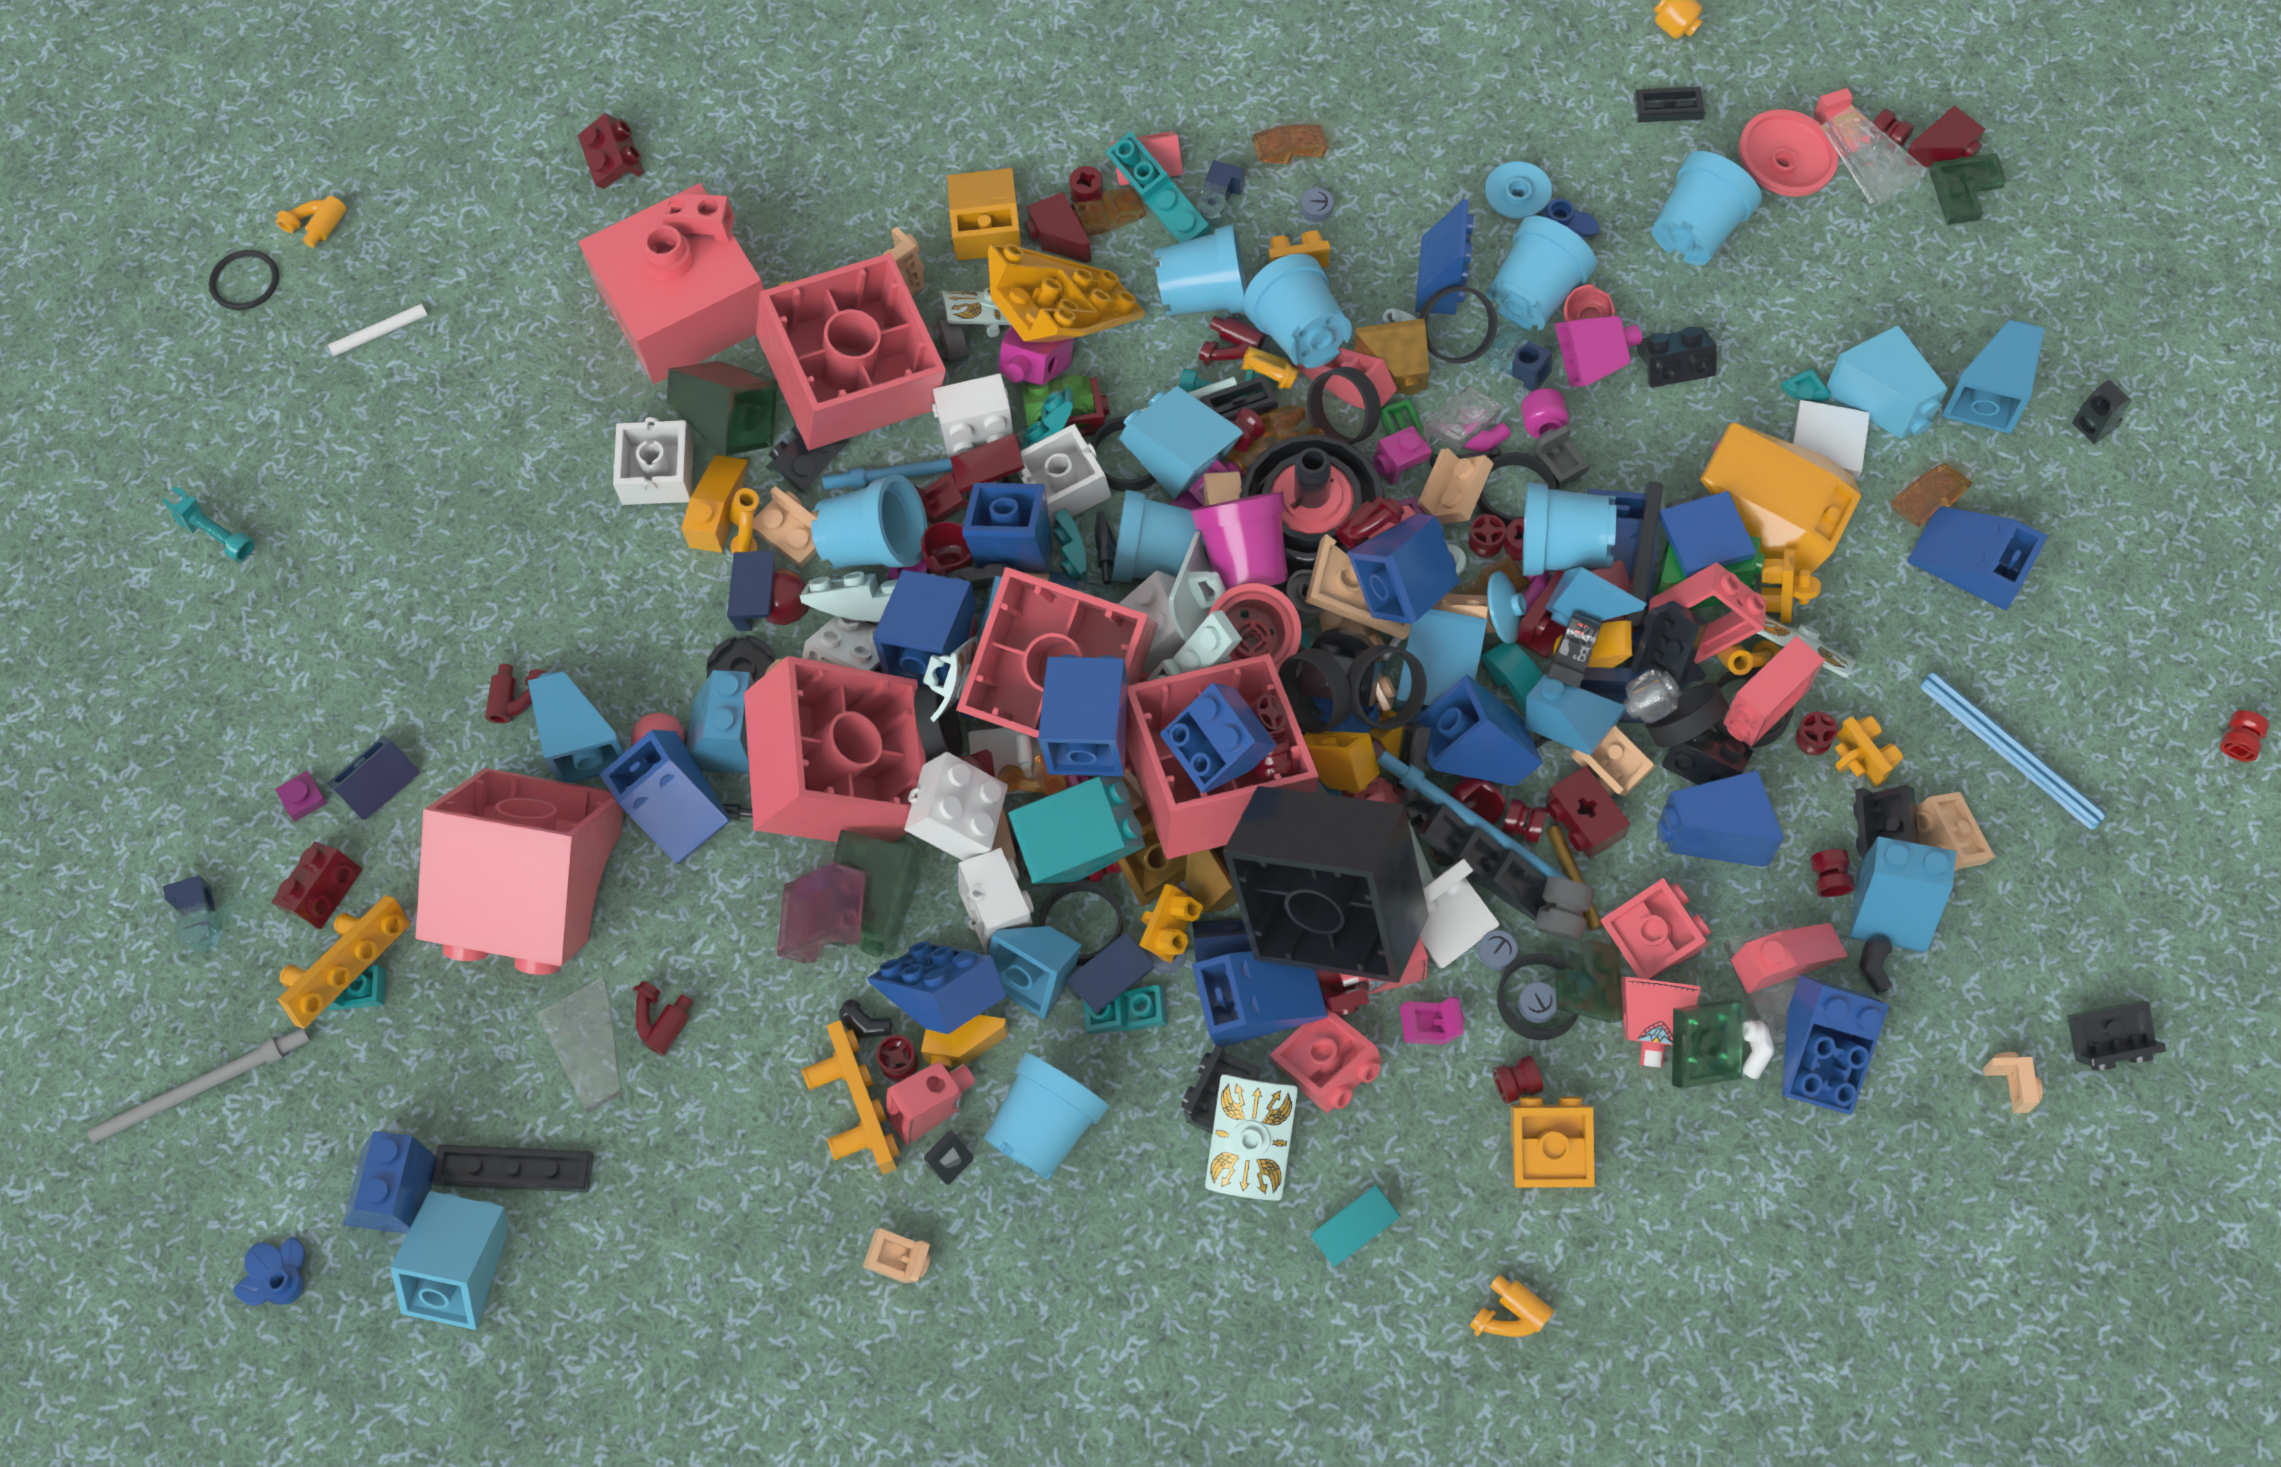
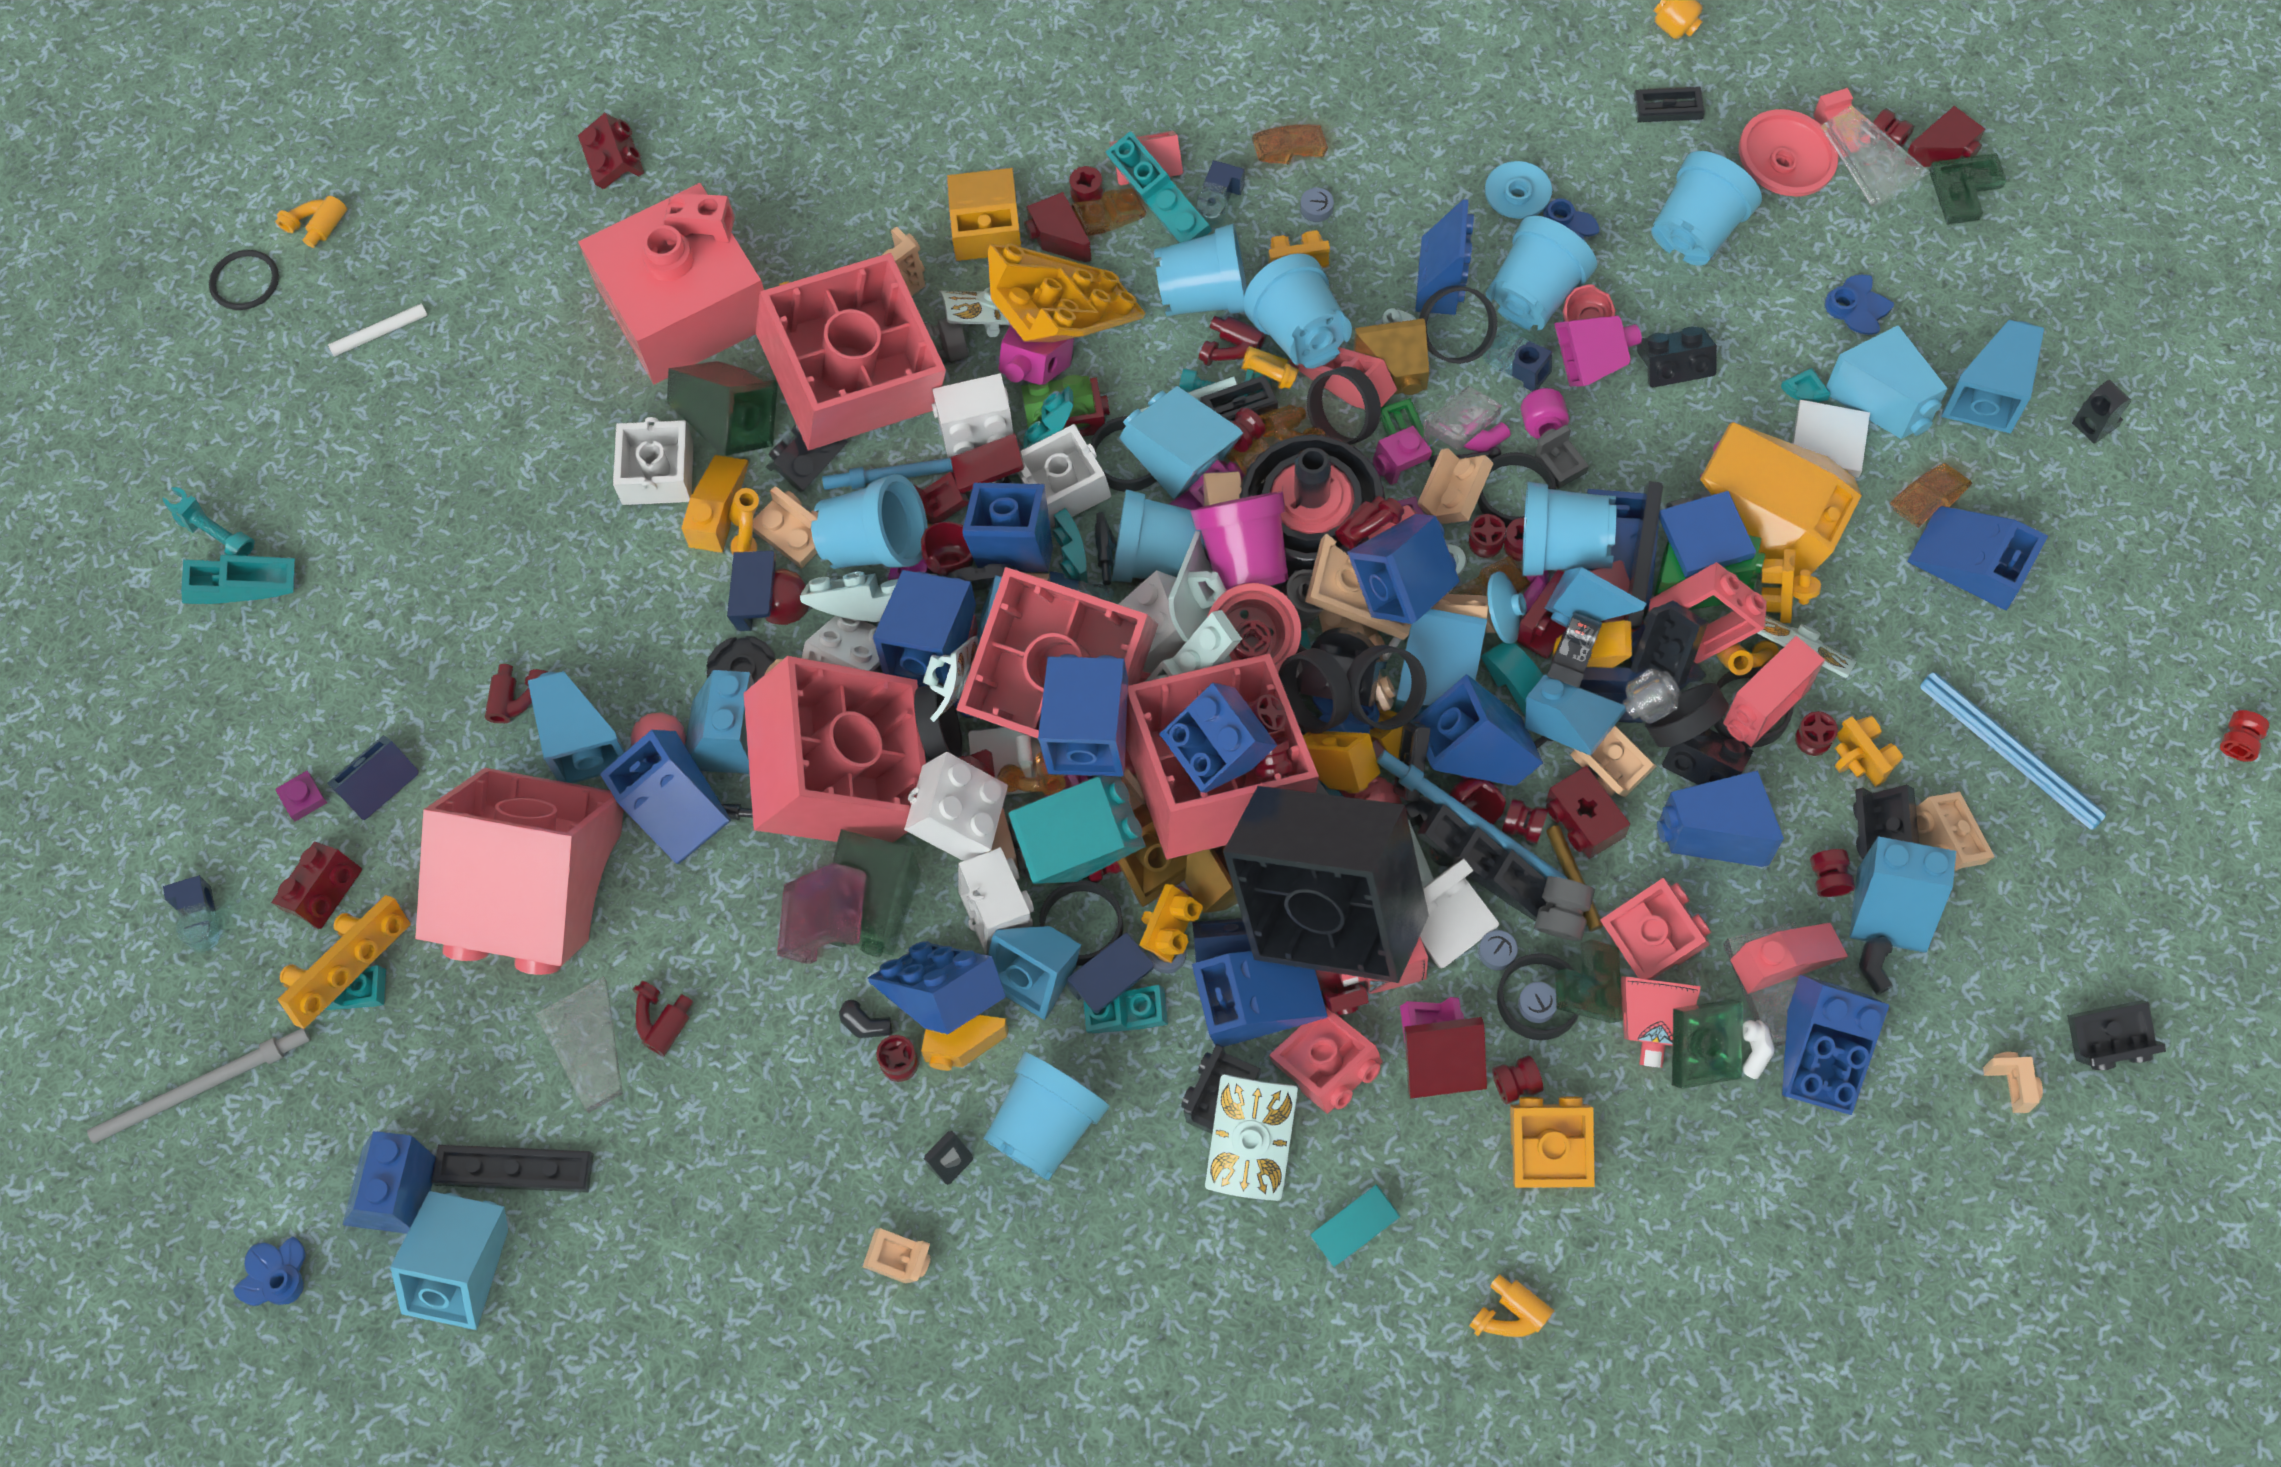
(236, 579): none -> teal slope
(869, 1132): light orange plate -> none
(926, 1099): coral torso -> none
(1445, 1057): none -> dark red tile
(1862, 305): none -> blue plate

